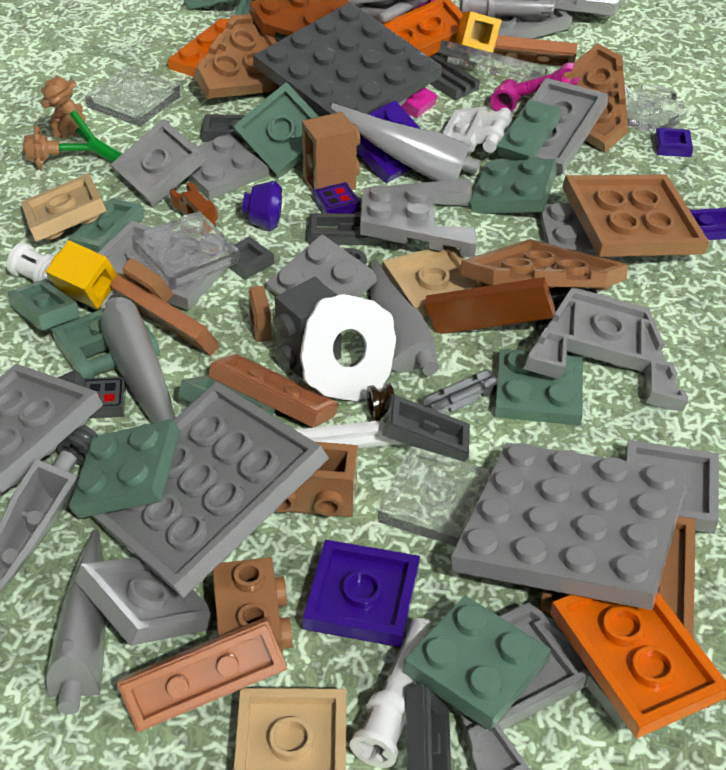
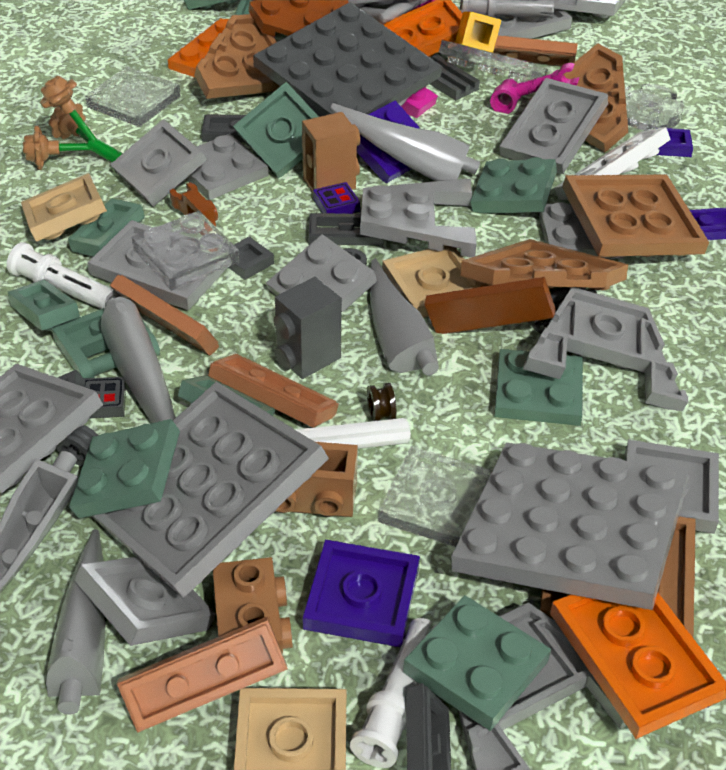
(82, 274): yellow brick -> none
(147, 279): medium nougat tile -> none
(260, 313): medium nougat tile -> none
(264, 205): dark purple cone -> none
(321, 329): white piece -> none
(426, 428): dark grey tile -> none
(462, 392): axle -> none
(479, 127): white plate -> none
(529, 131): sand green plate -> none
(625, 156): none -> white plate

